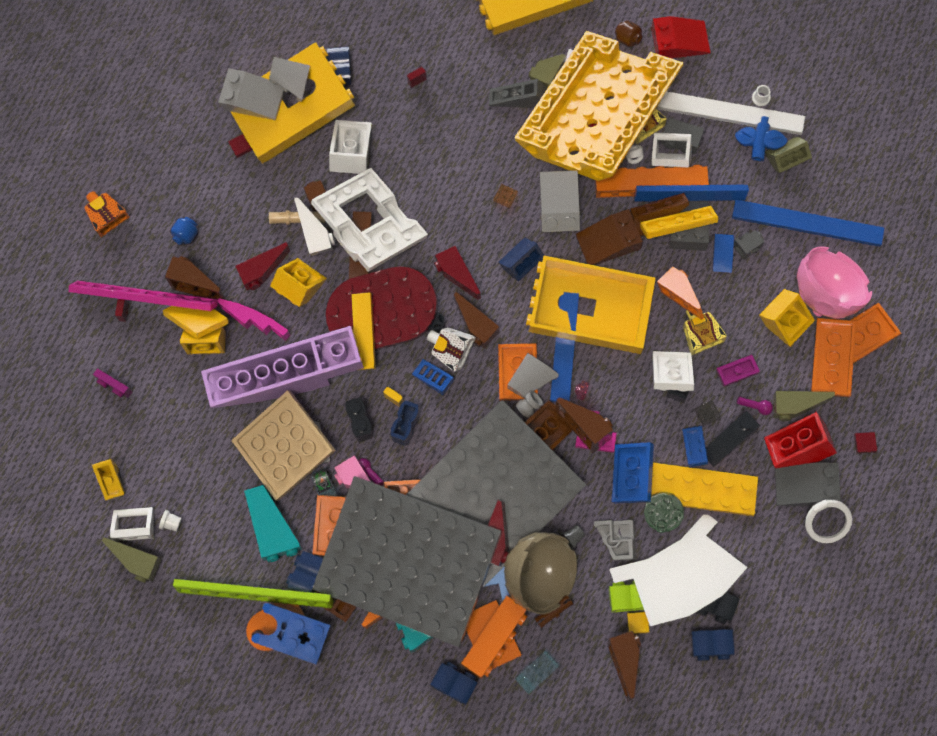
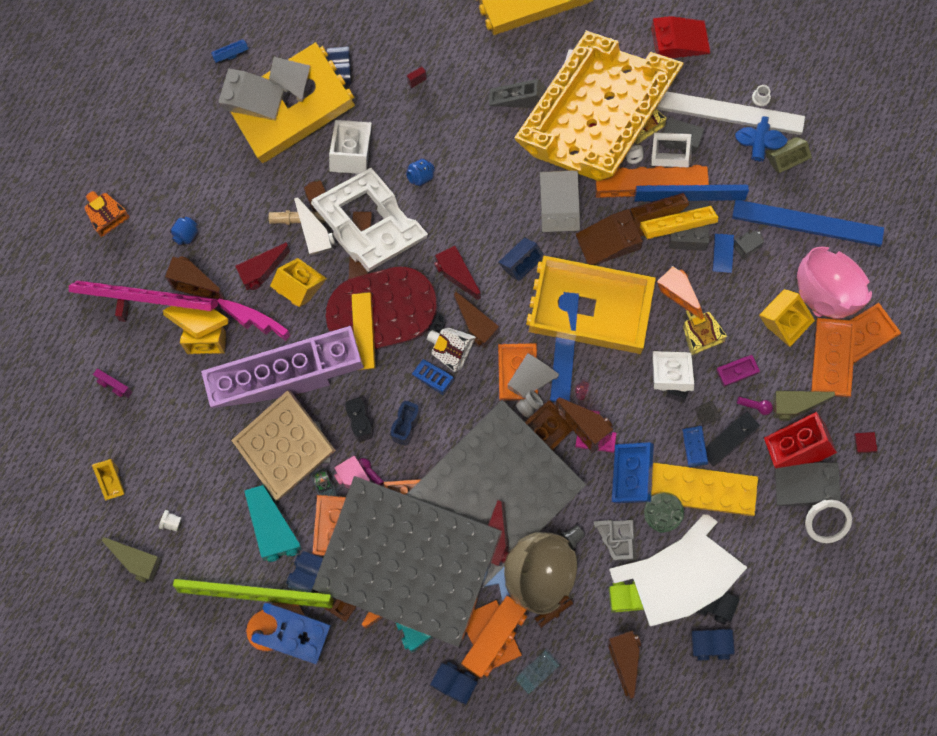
(135, 533): white tile -> none
(229, 51): none -> blue plate
(240, 145): dark red tile -> none
(393, 396): yellow tile -> none
(420, 172): none -> blue head
(505, 196): clear orange tile -> none
(547, 69): olive slope -> none
(628, 33): reddish brown head -> none
(638, 623): yellow tile -> none

